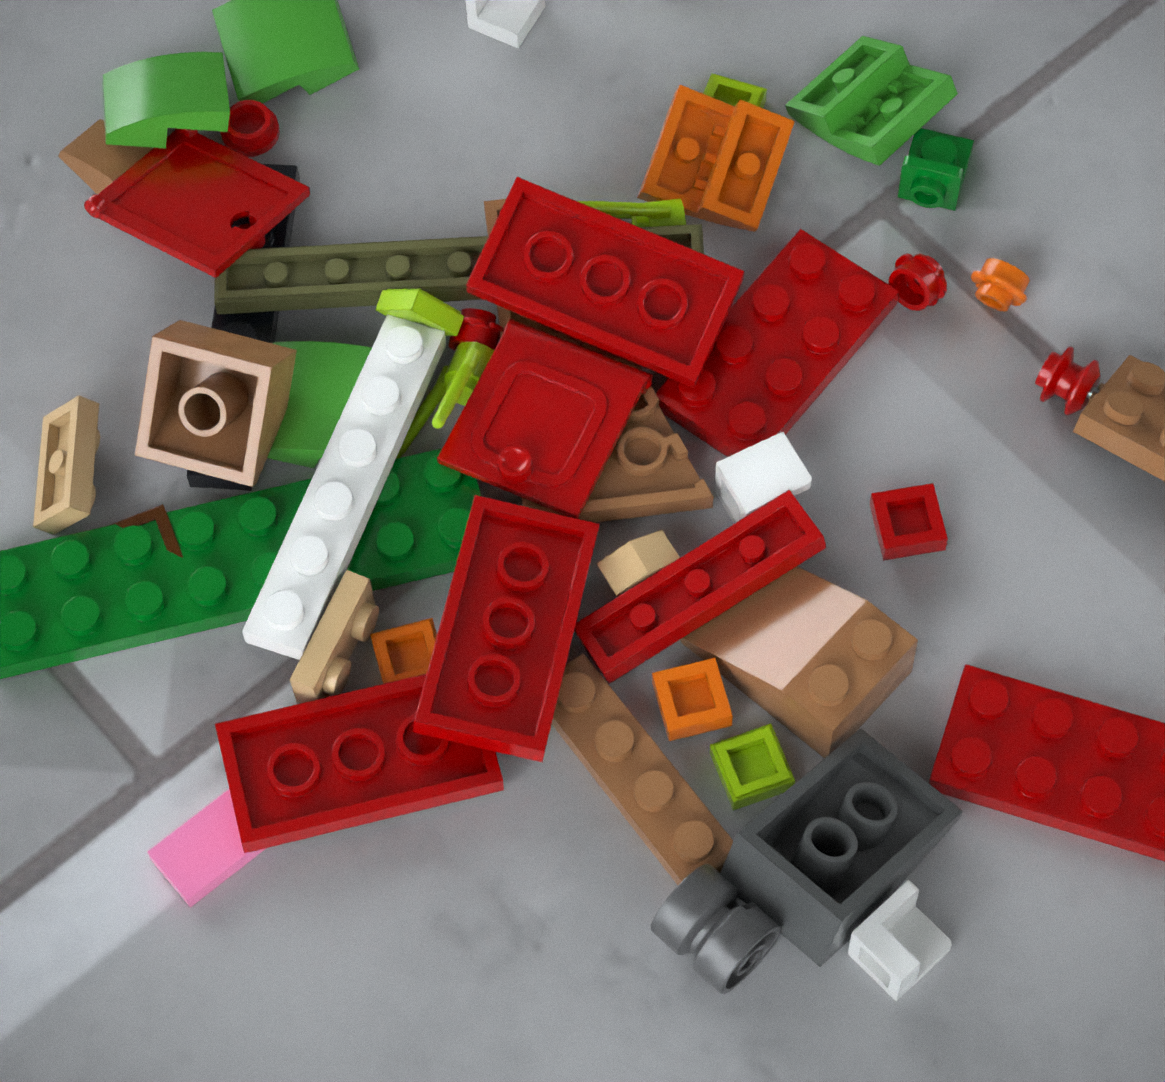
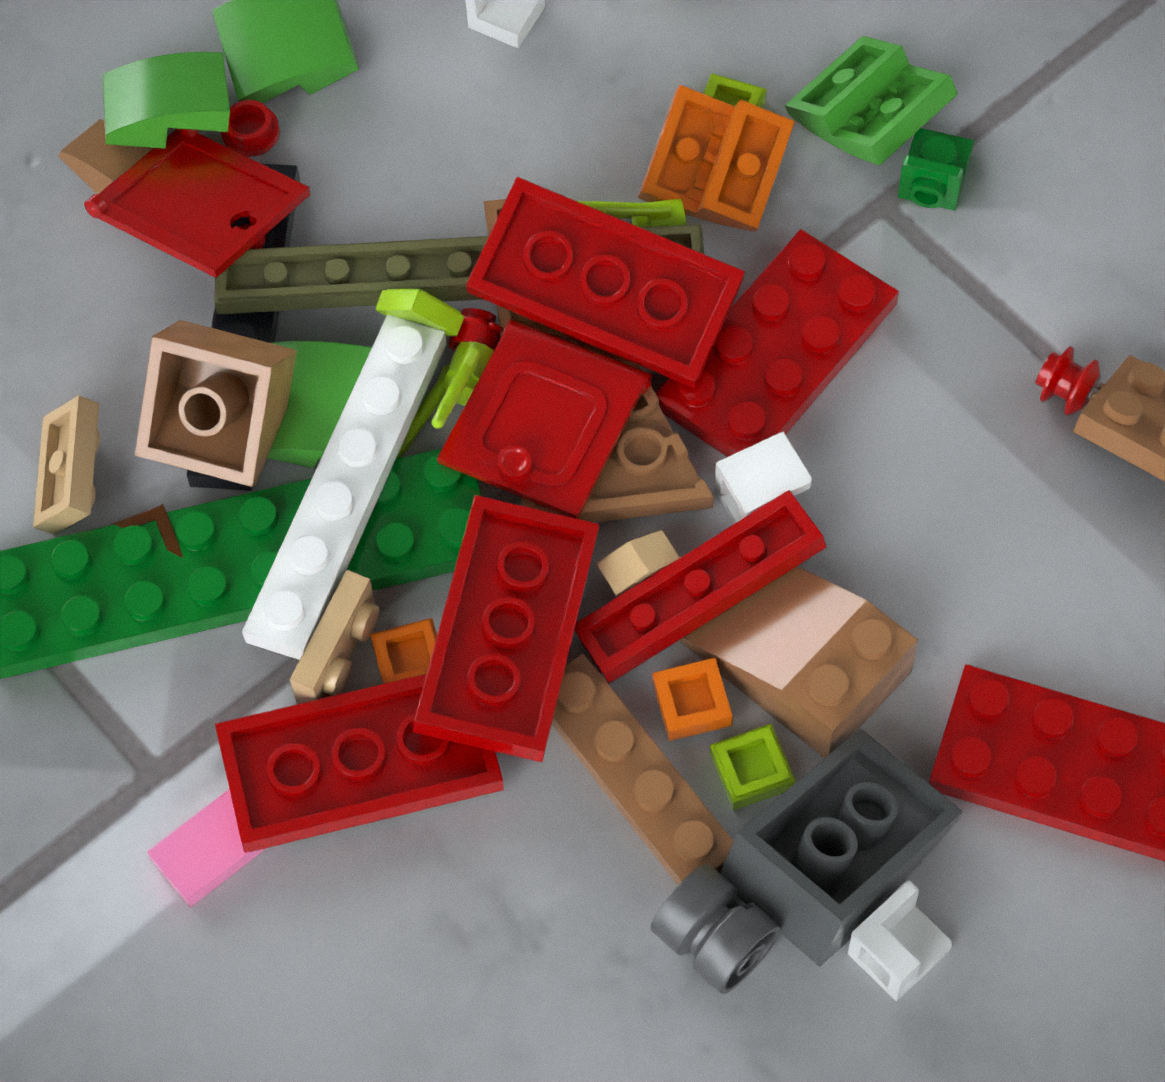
(908, 521): red plate -> none
(918, 281): red plate -> none
(1000, 284): orange plate -> none

